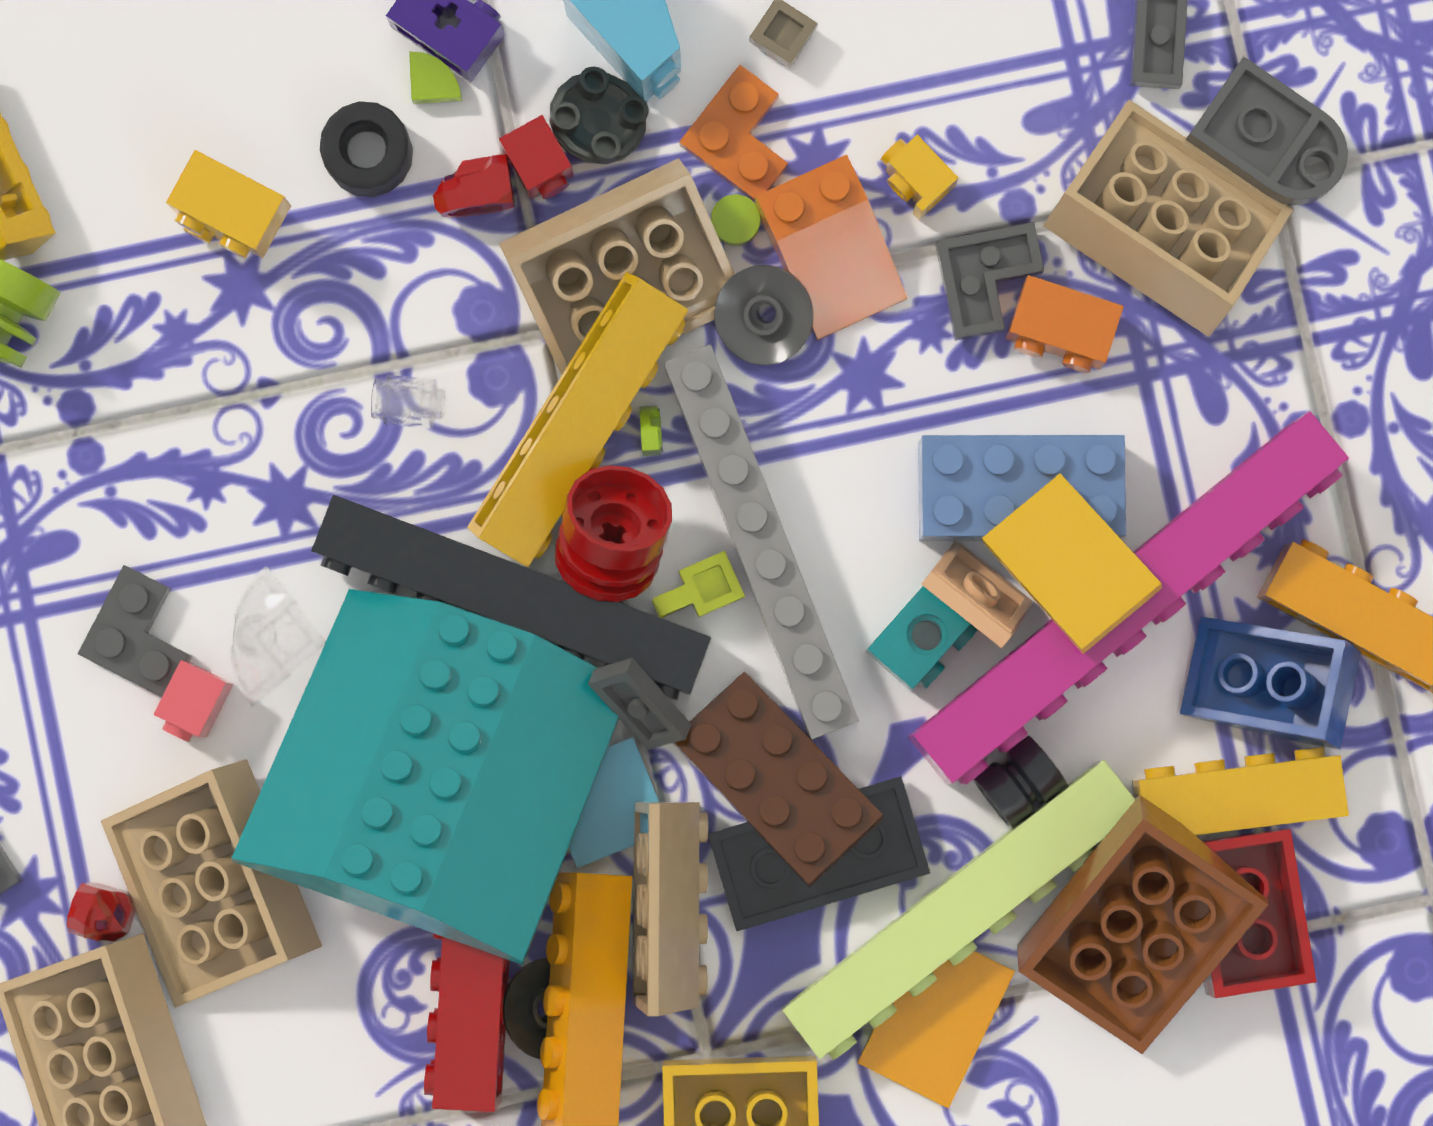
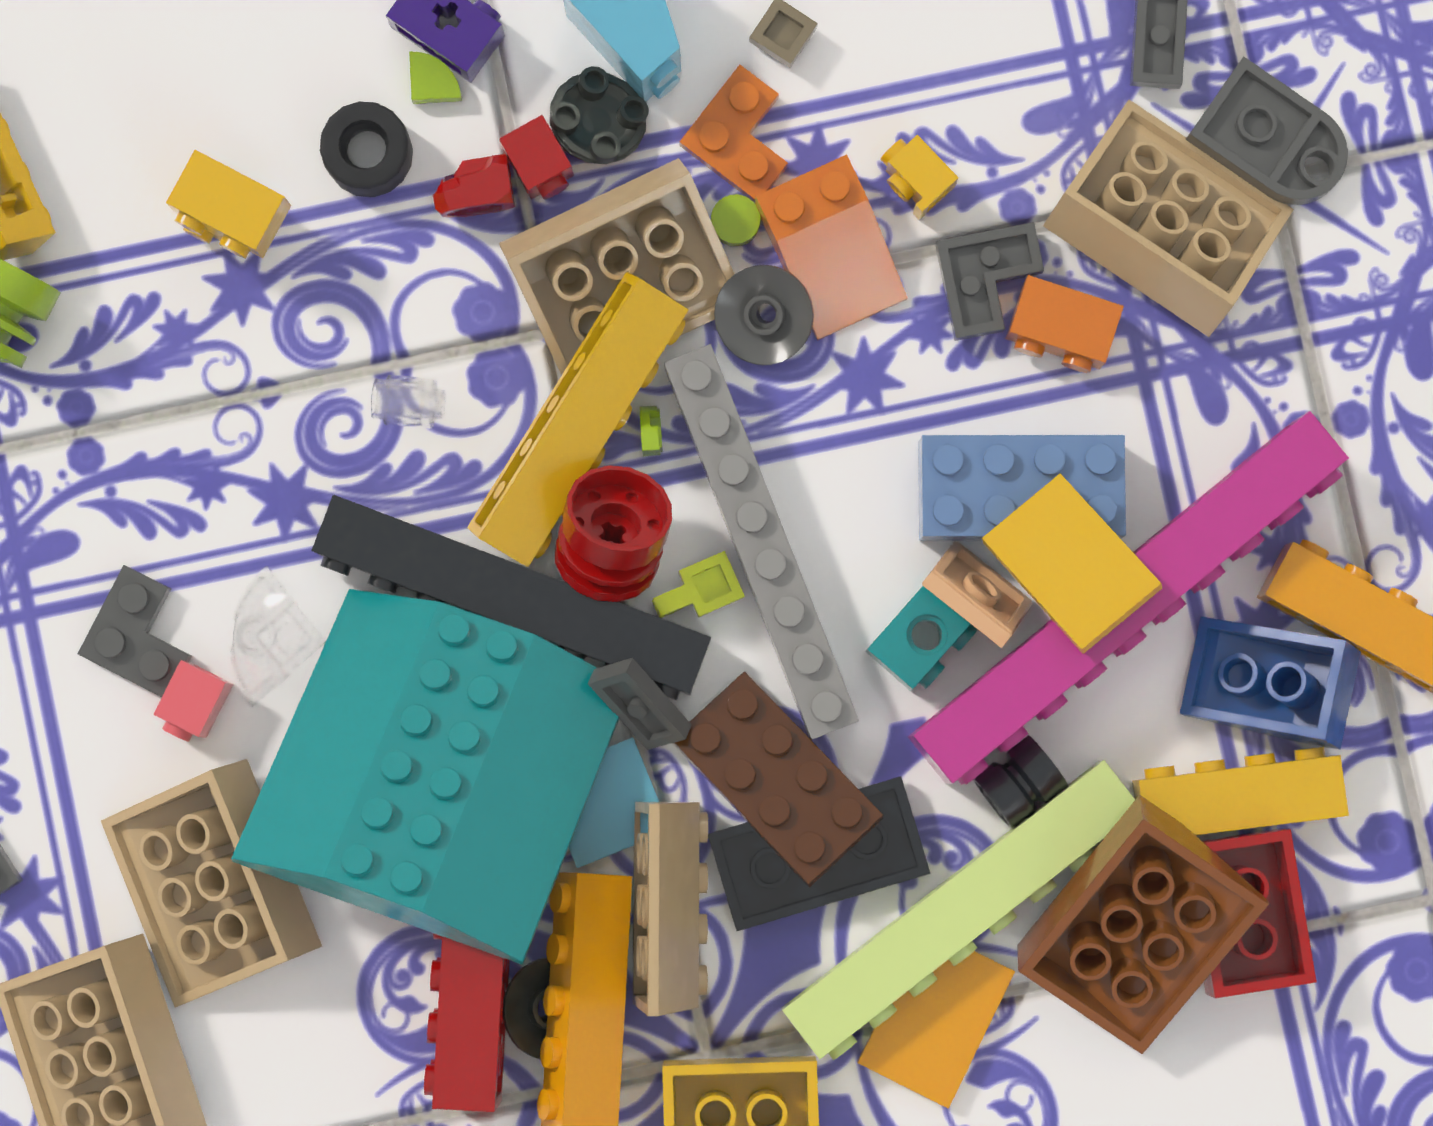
(100, 912): red rock -> none

